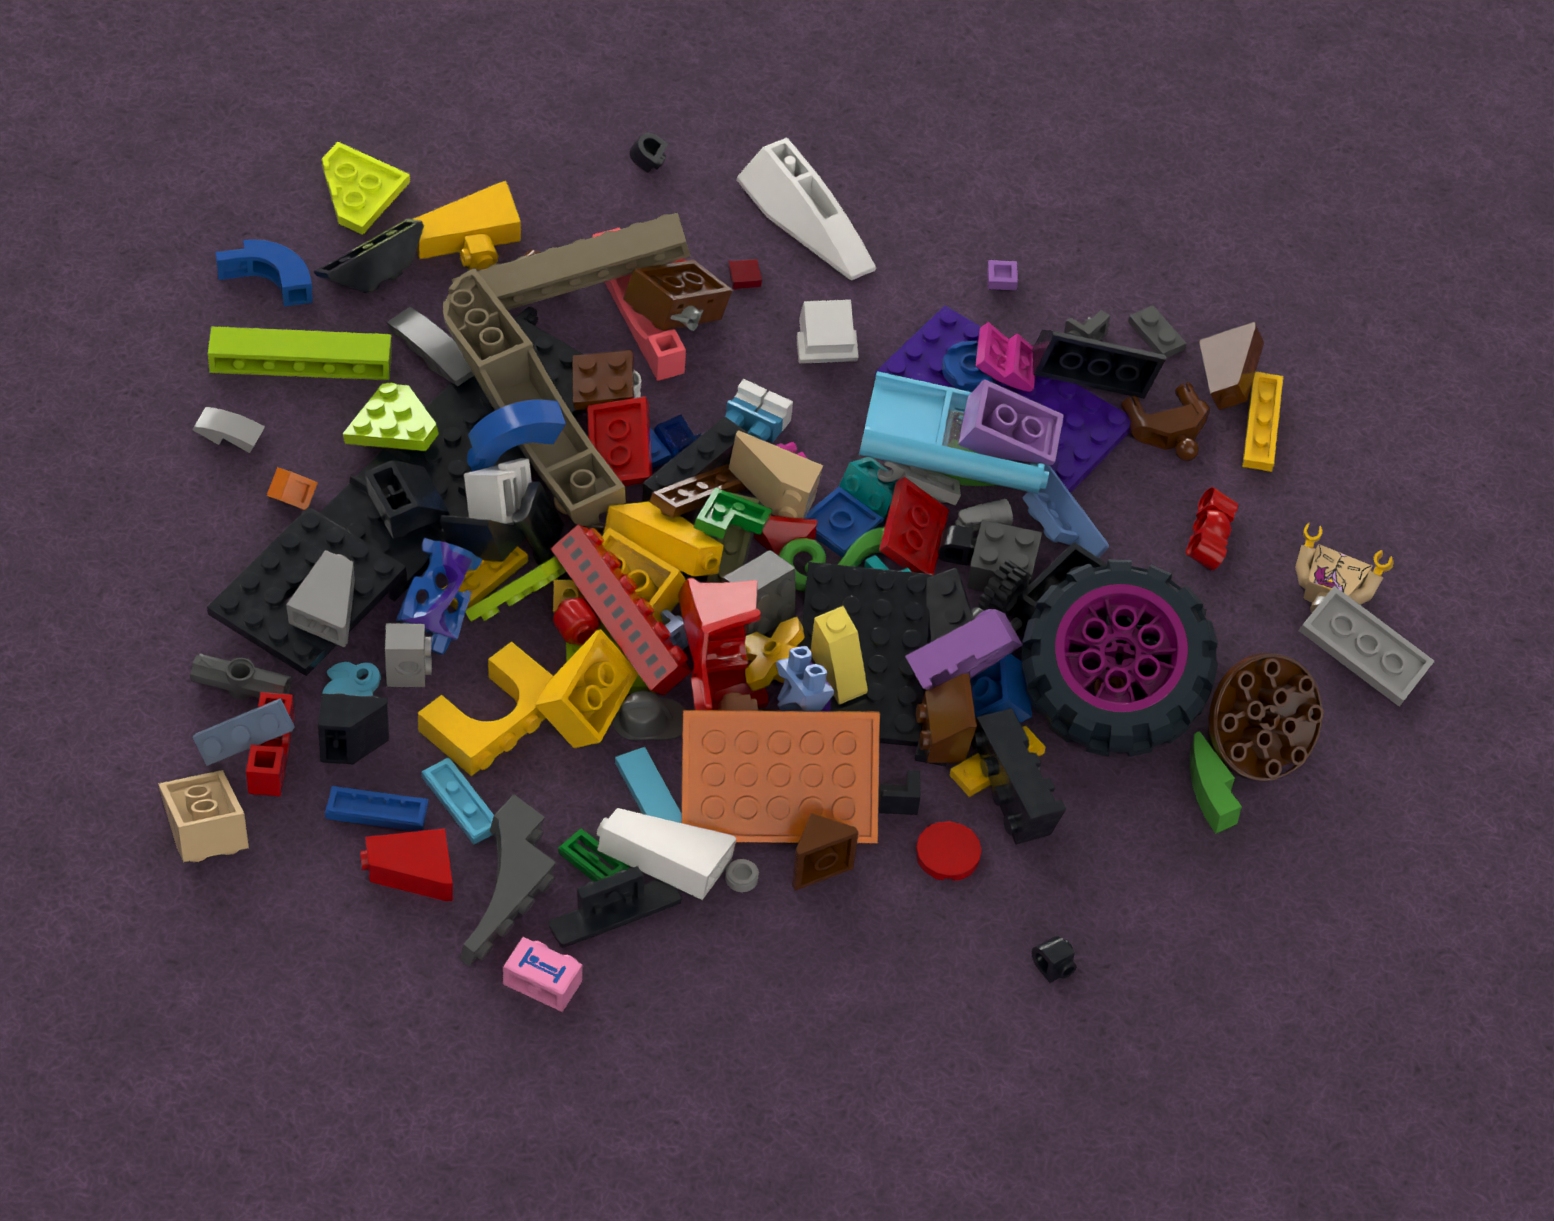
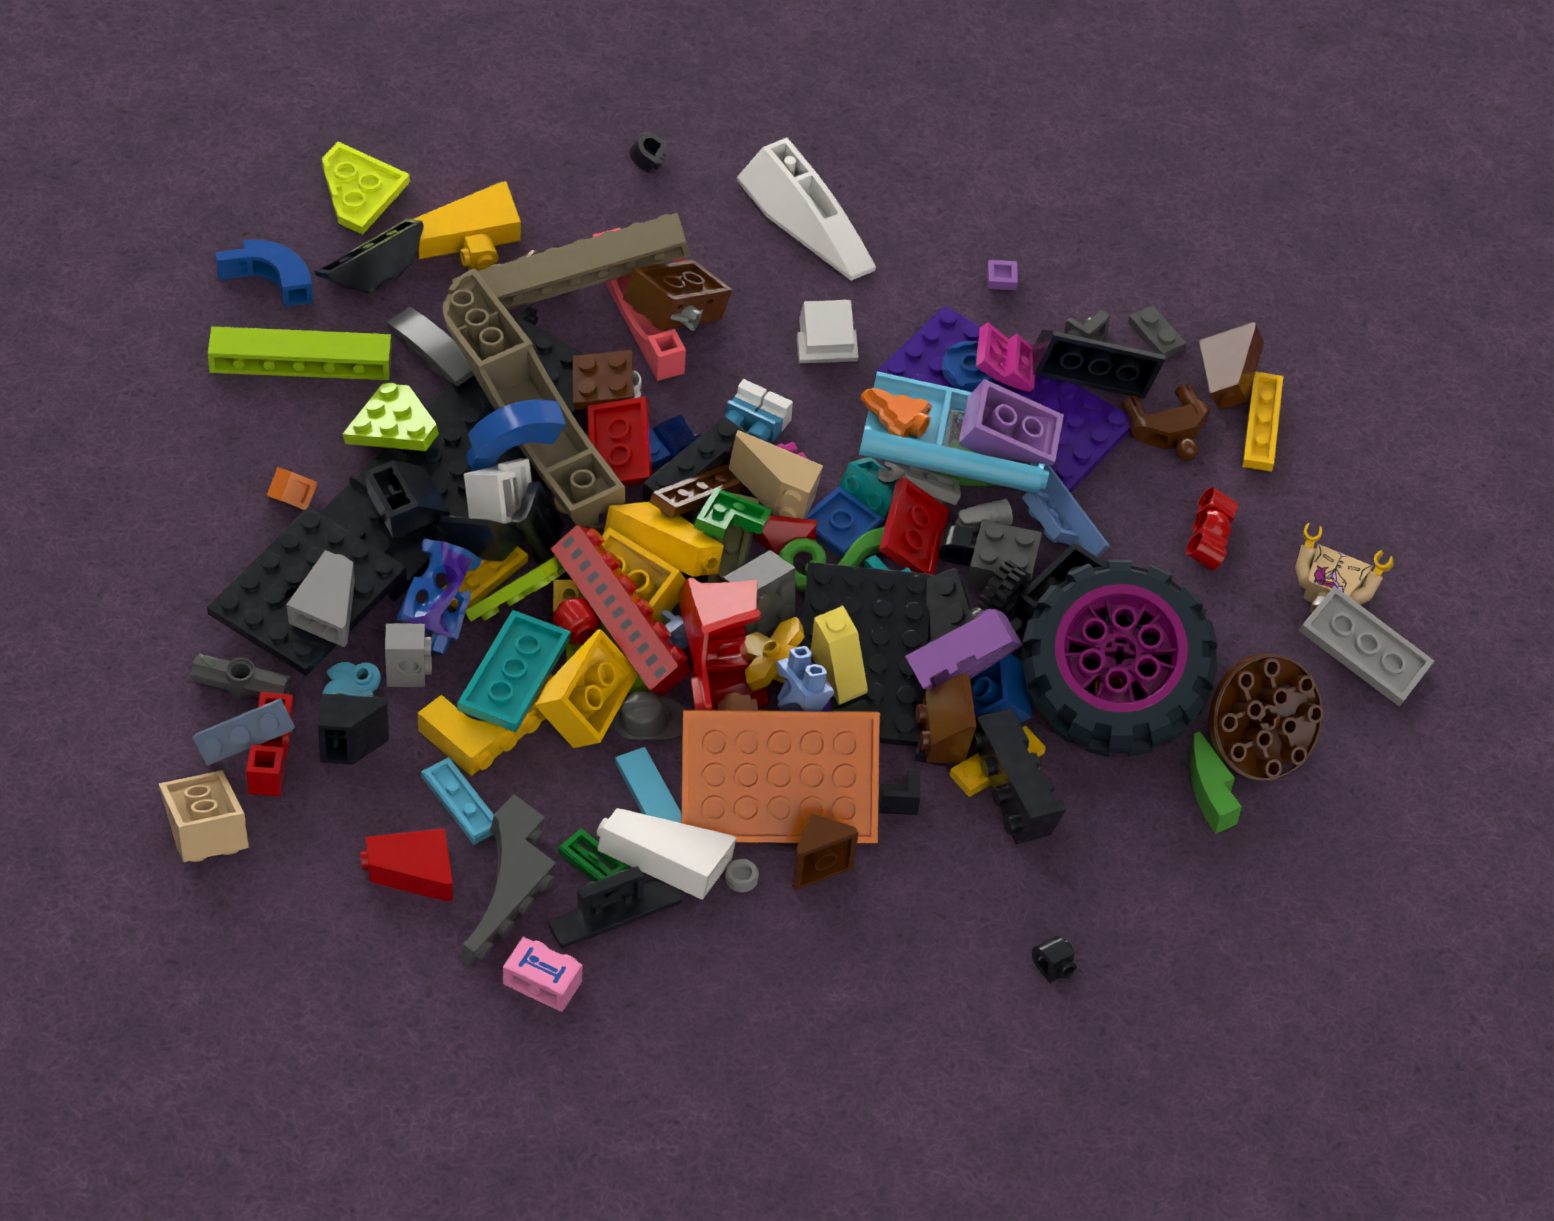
(221, 424): light grey slope -> none
(376, 809): blue plate -> none
(514, 671): none -> teal plate
(745, 274): dark red tile -> none
(898, 413): none -> orange rock
(948, 851): red tile -> none

